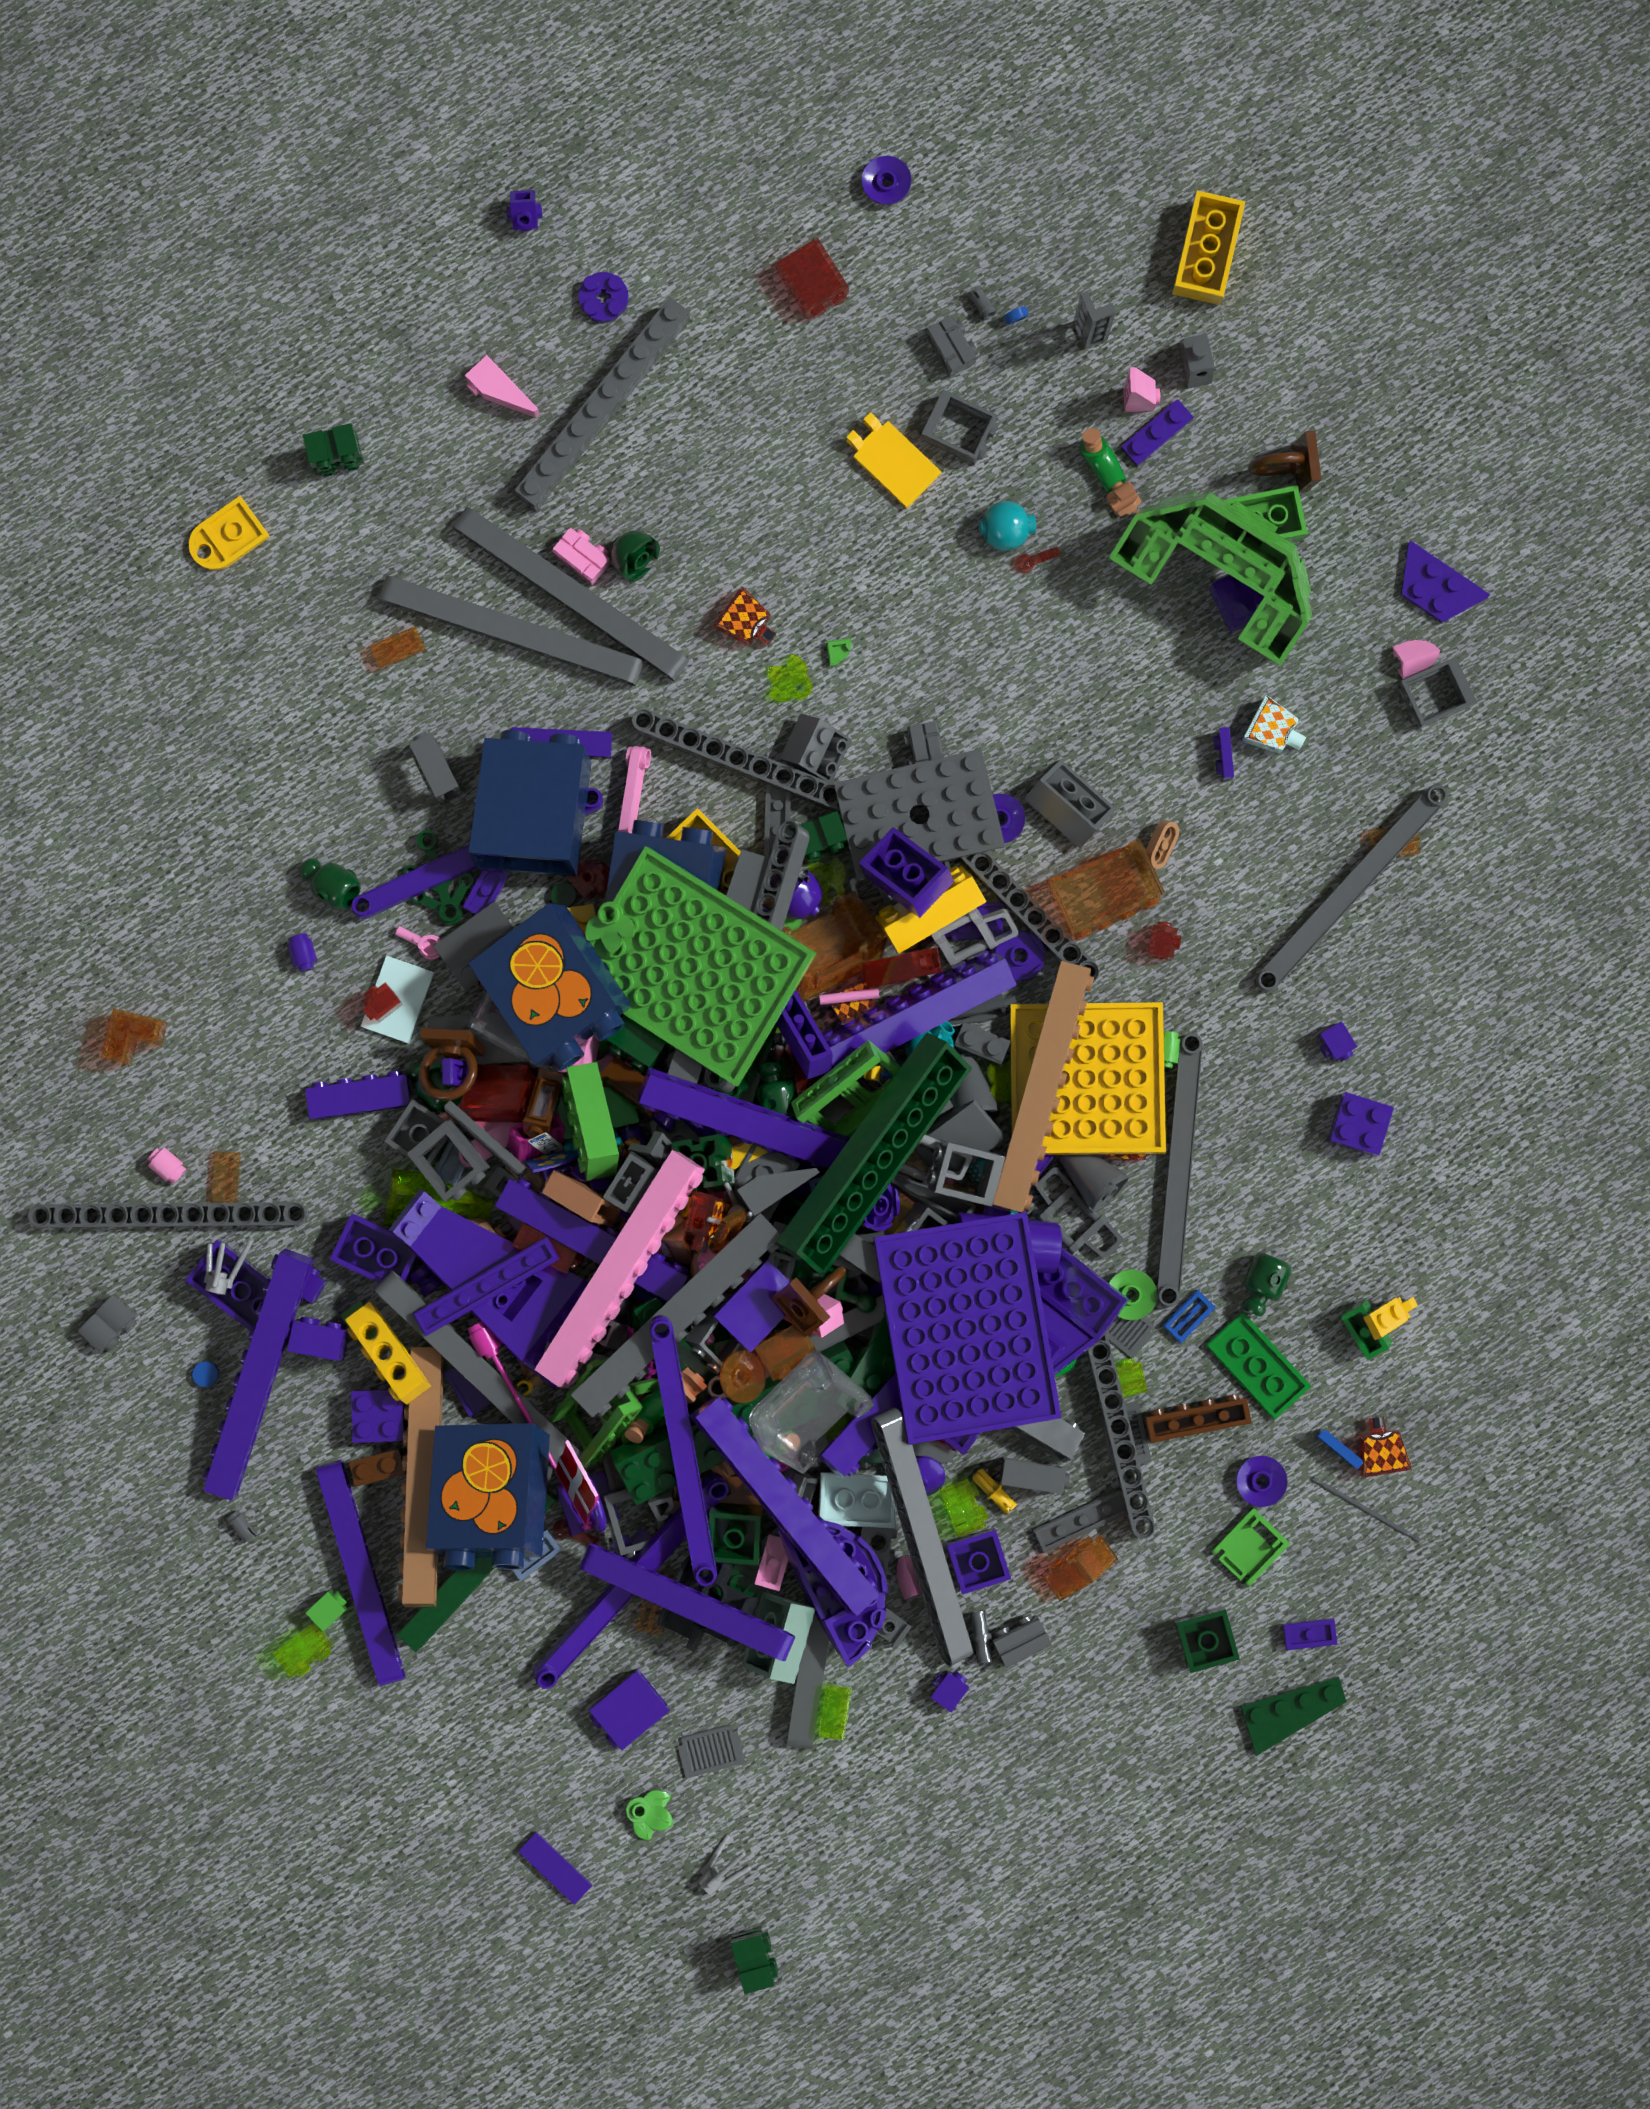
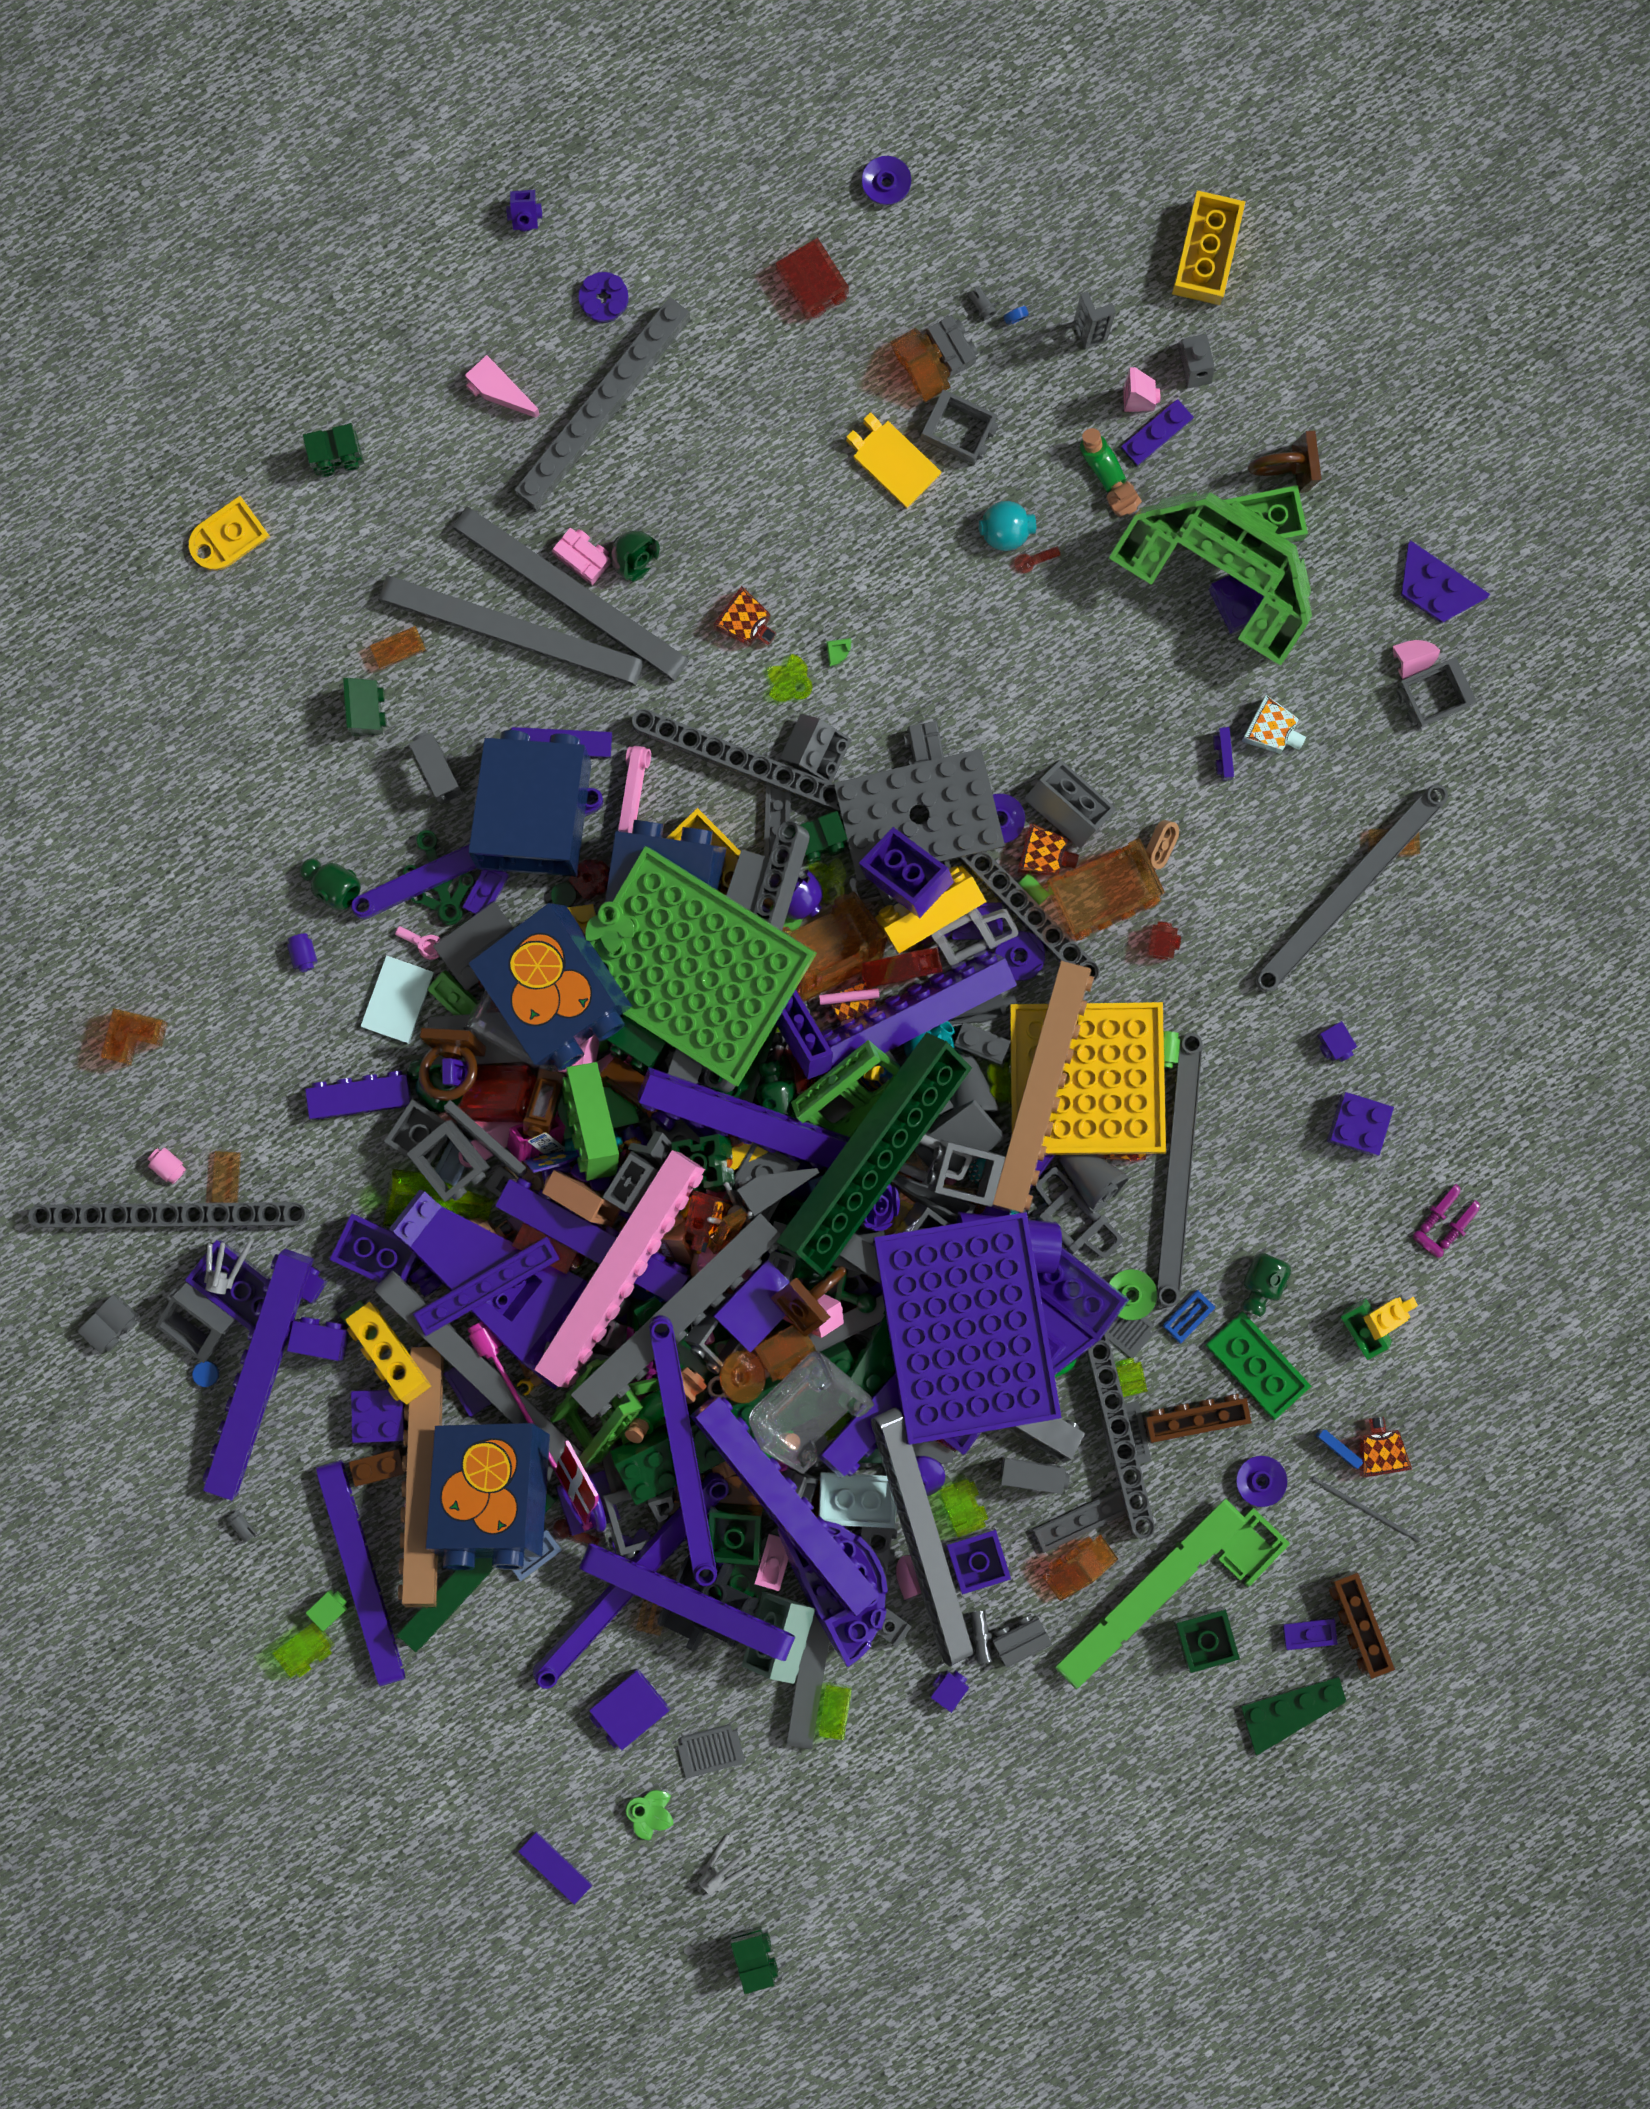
(187, 1334): none -> dark grey window
(364, 706): none -> dark green slope
(380, 1002): clear red brick -> none
(452, 994): none -> bright green plate
(922, 363): none -> clear orange brick
(994, 1491): yellow axle -> none
(1034, 889): none -> bright green piece
(1045, 853): none -> torso
(1150, 1593): none -> bright green piece
(1362, 1625): none -> reddish brown brick
(1438, 1212): none -> magenta piece

